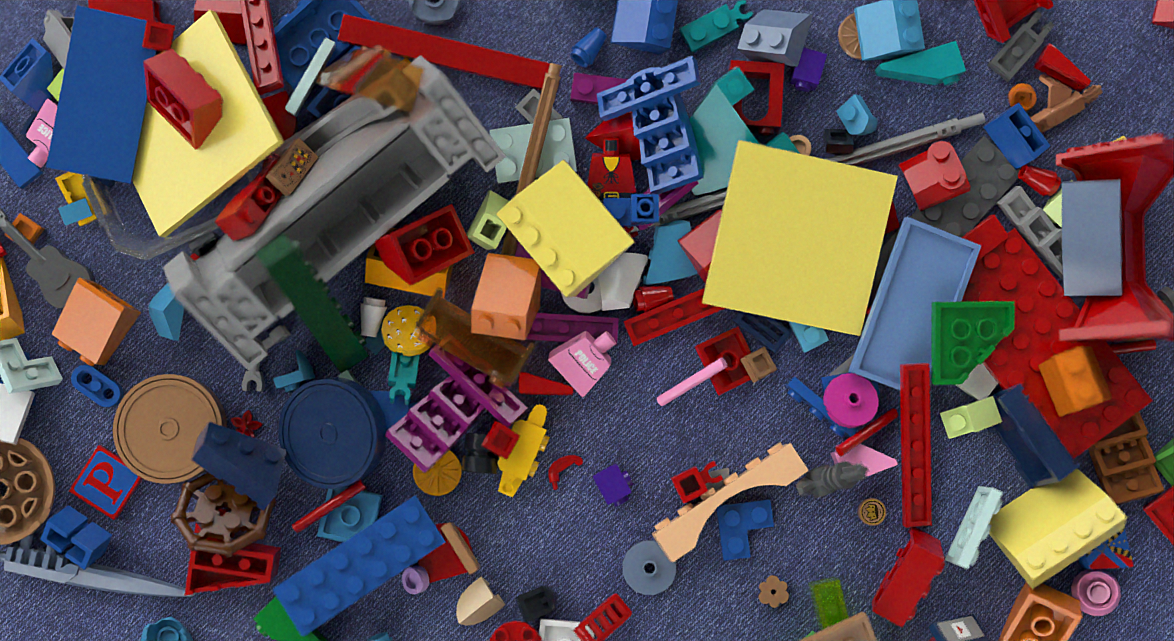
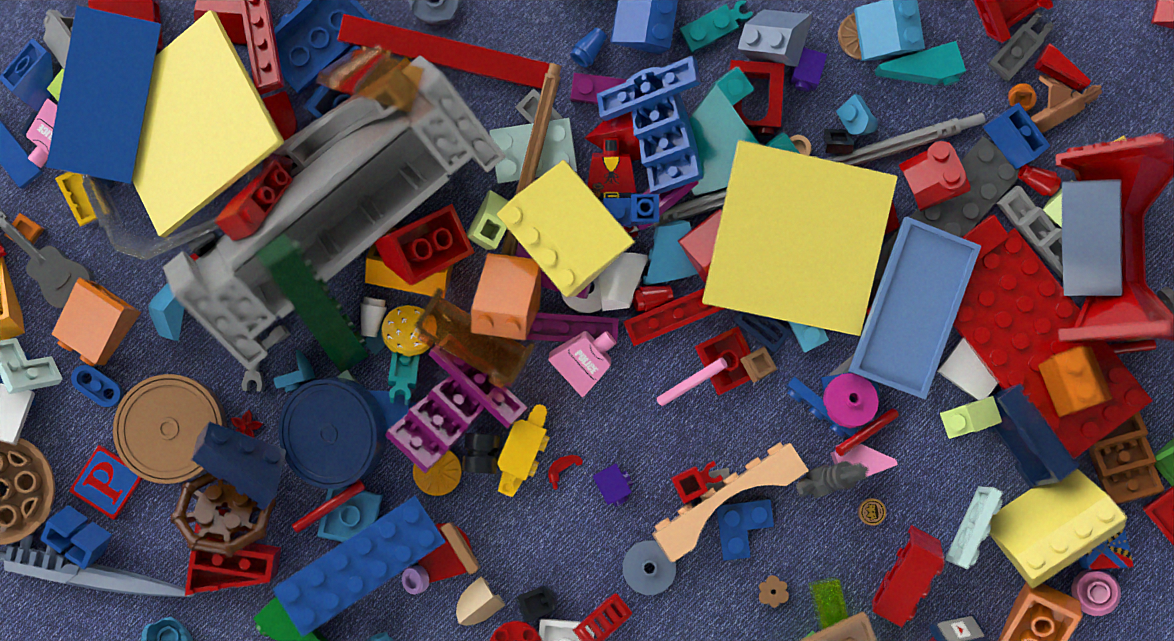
(75, 211): dark azure sticker -> none
(158, 36): red tile -> none
(182, 97): red slope -> none
(292, 167): medium nougat tile -> none
(310, 77): light aqua tile -> none
(500, 440): red plate -> none
(536, 385): red slope -> none
(915, 444): red tile -> none
(965, 336): green plate -> none

